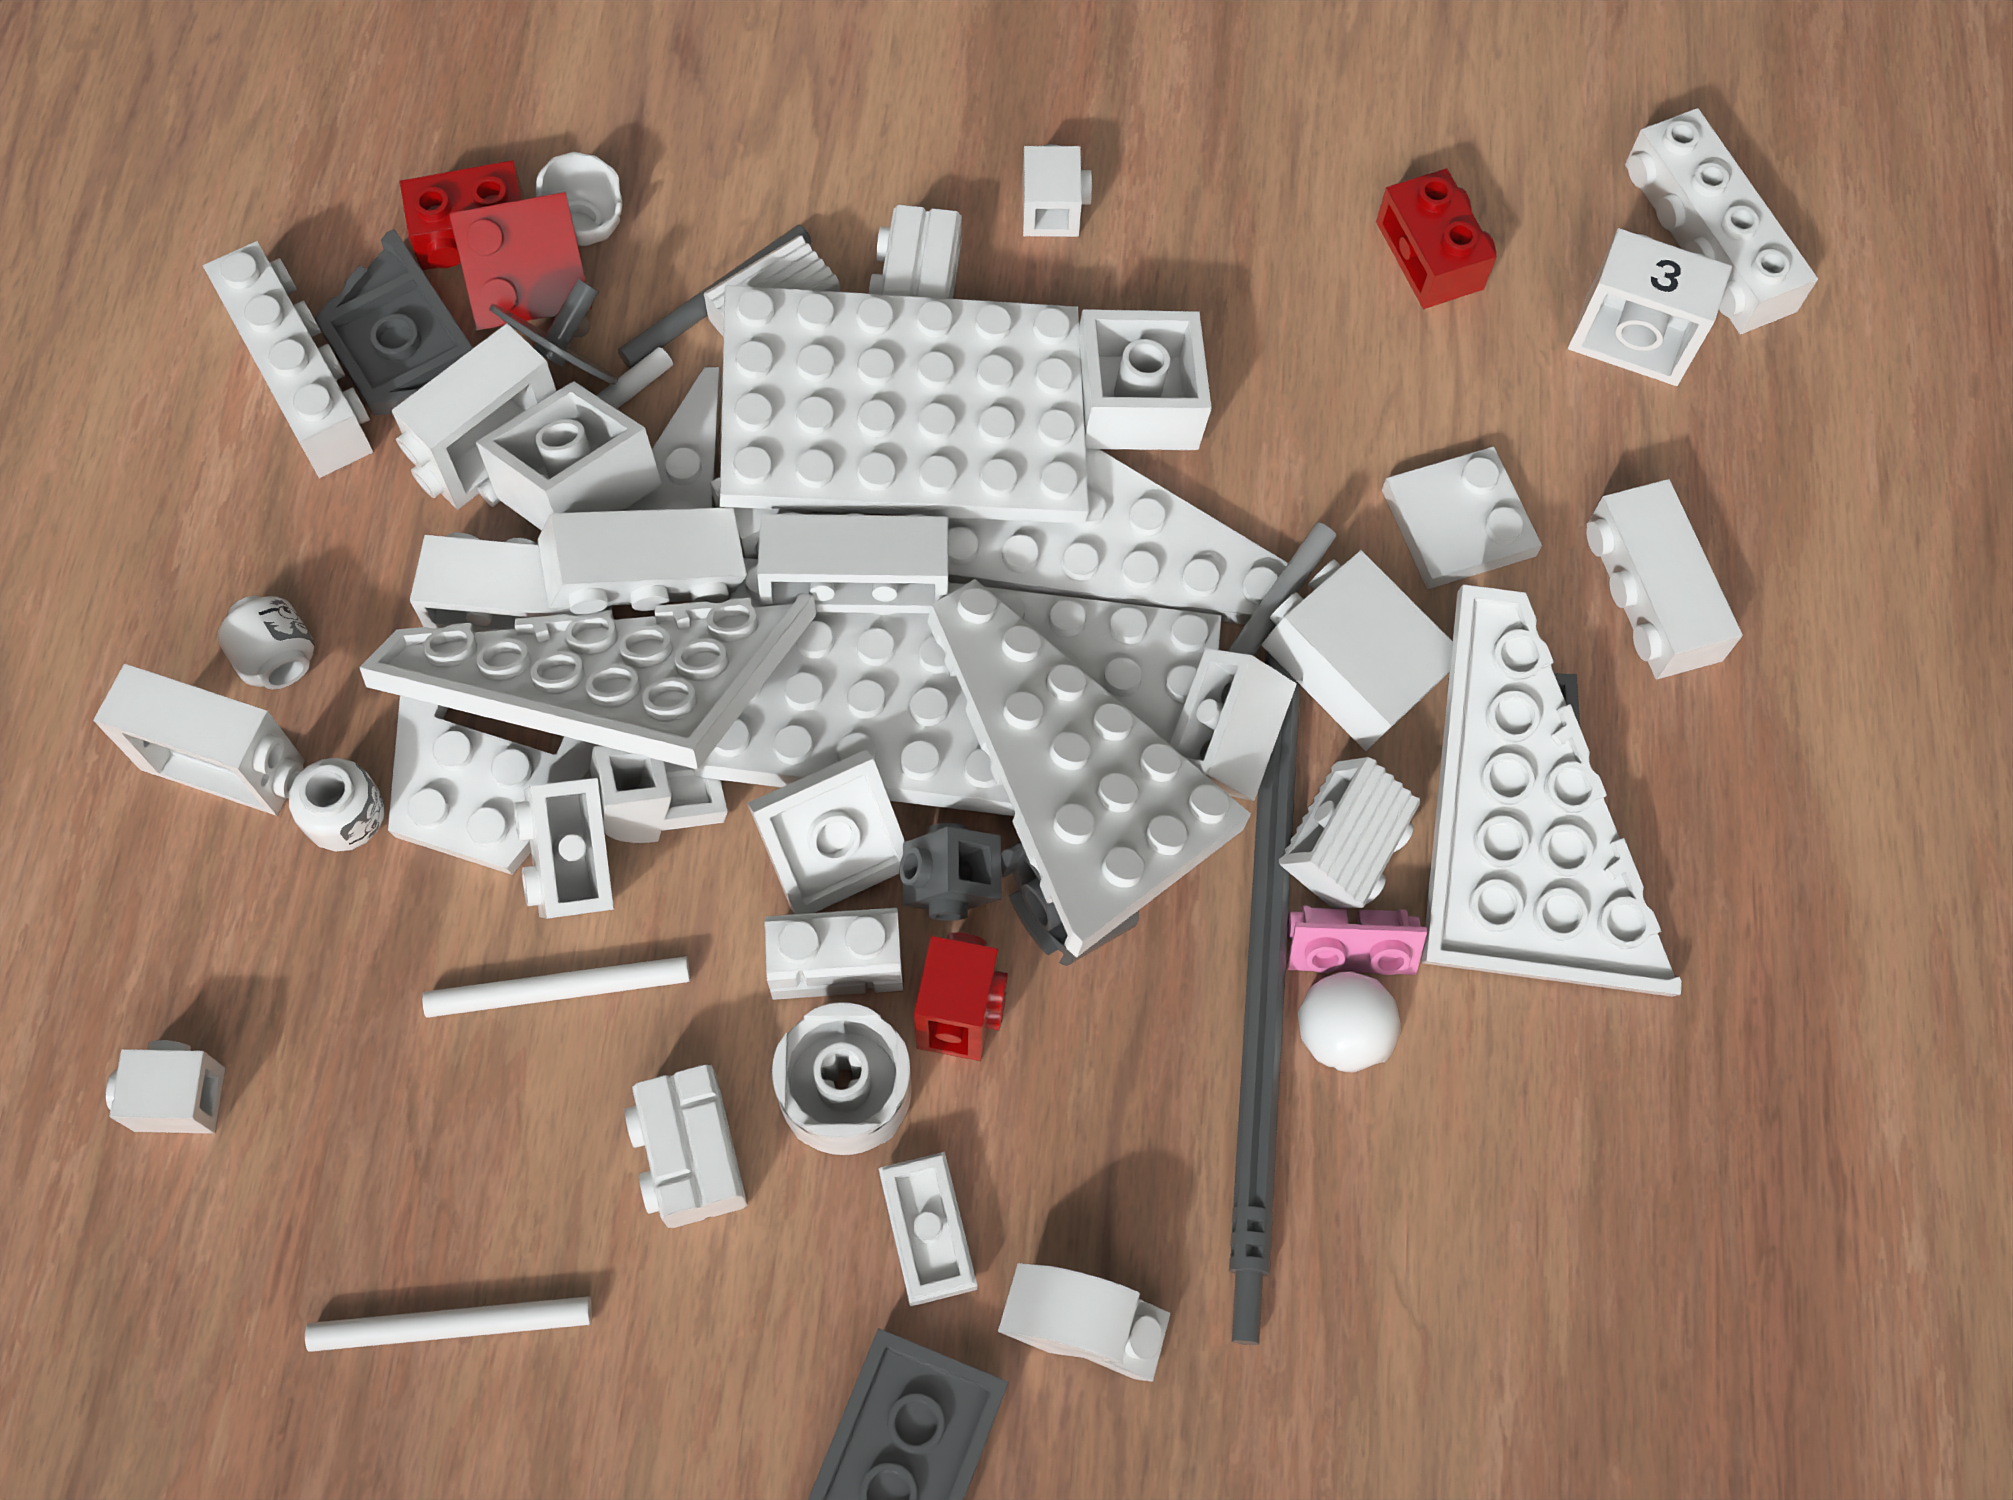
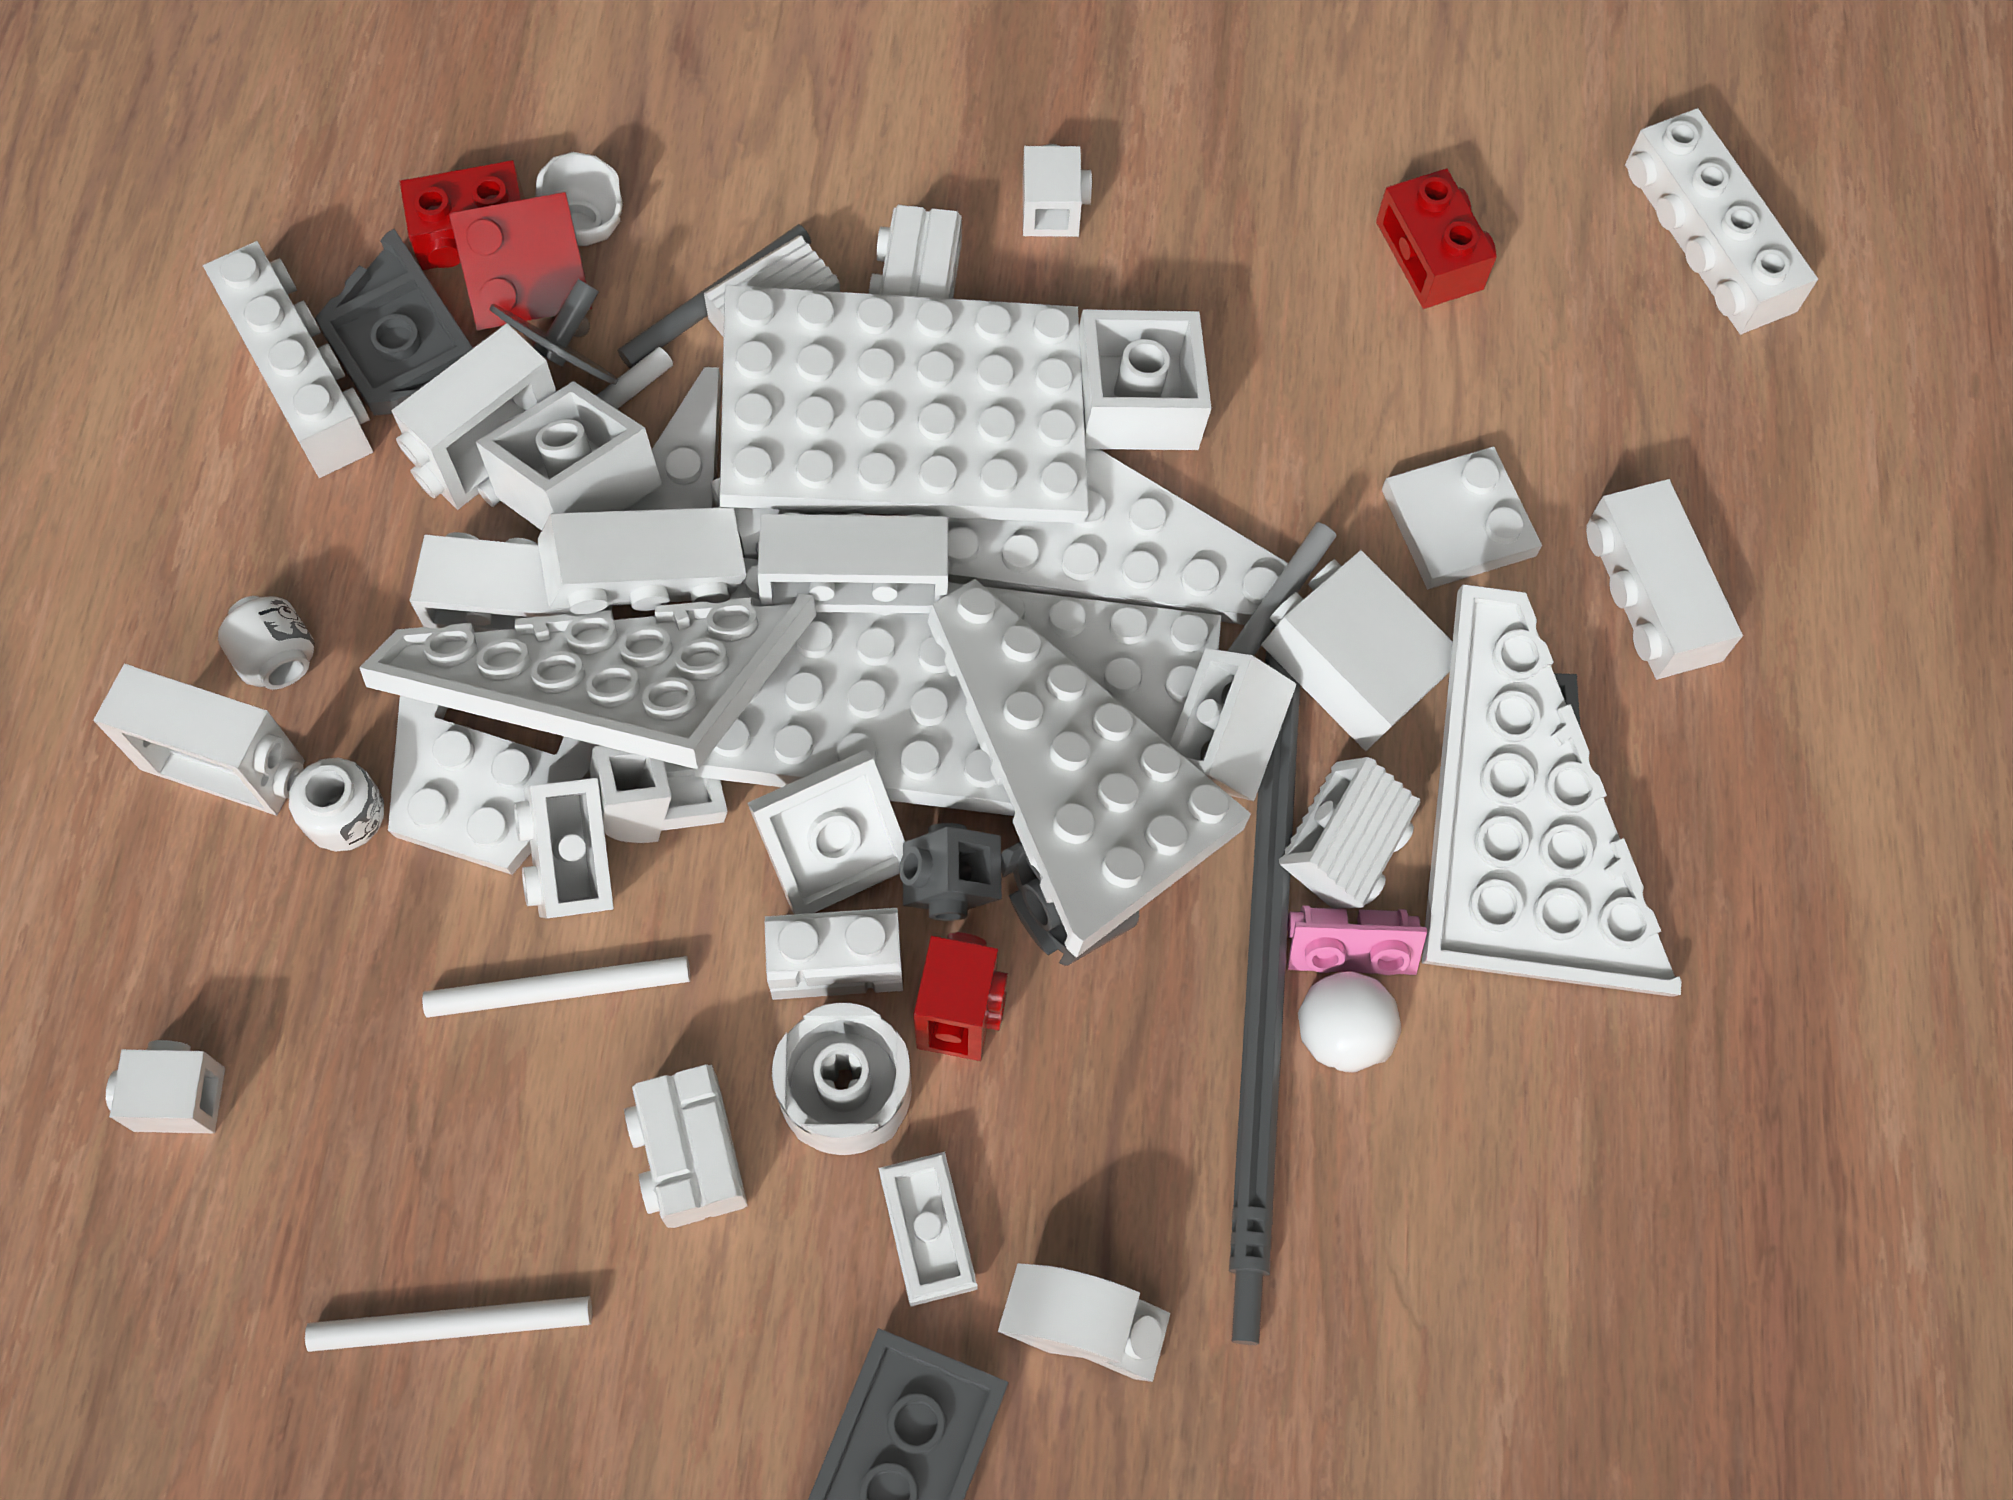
(1650, 307): white brick -> none

